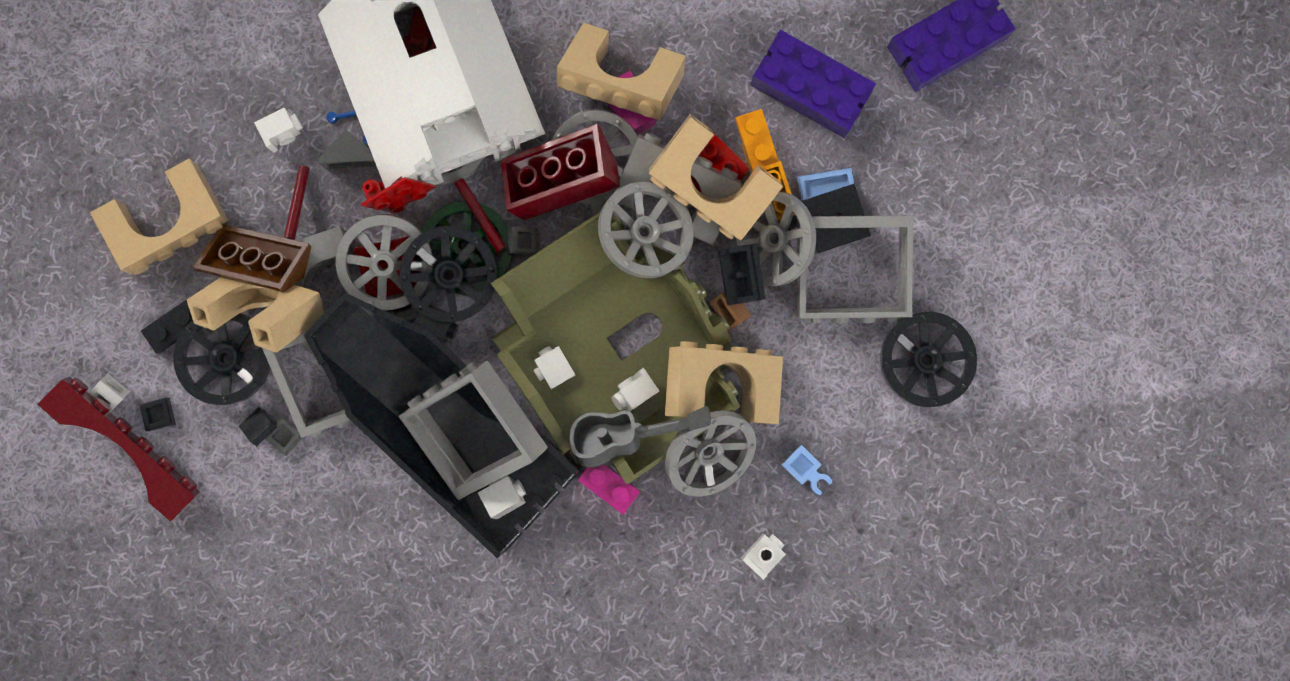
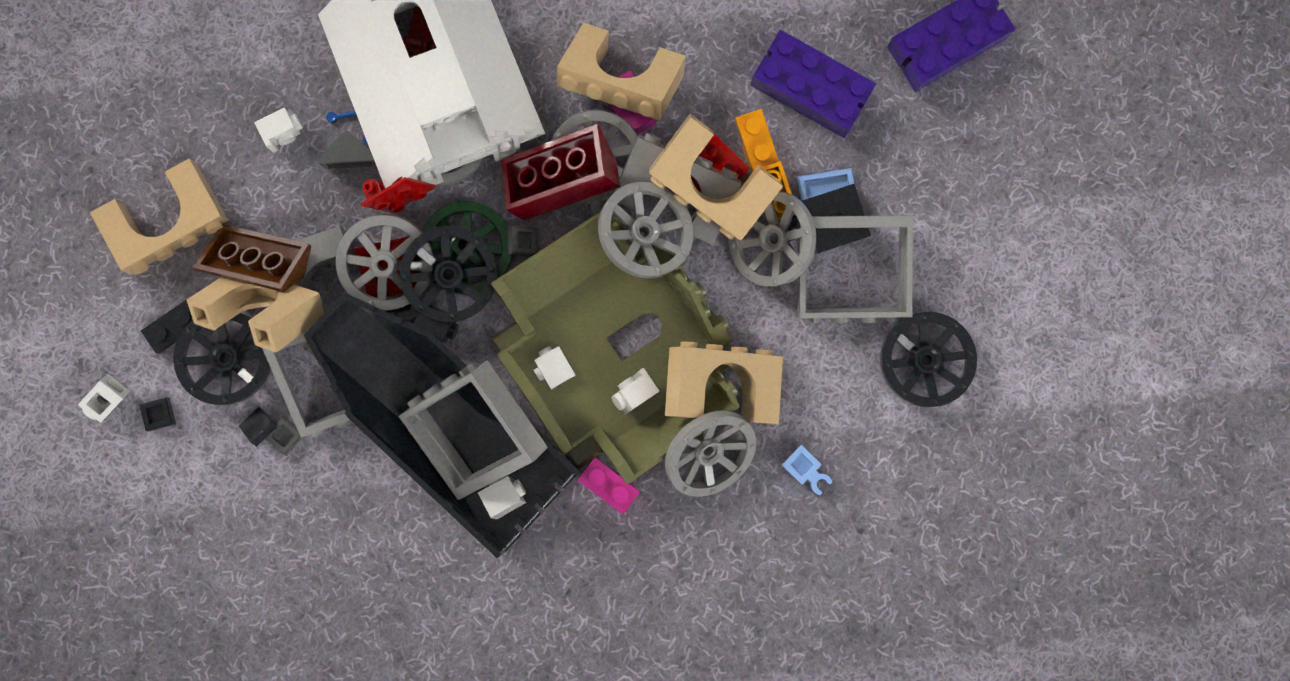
(73, 405): dark red arch -> none
(296, 202): dark red bar -> none
(480, 215): dark red bar -> none
(602, 436): dark grey piece -> none
(733, 314): medium nougat piece -> none
(741, 274): black hinge -> none
(753, 555): white brick -> none

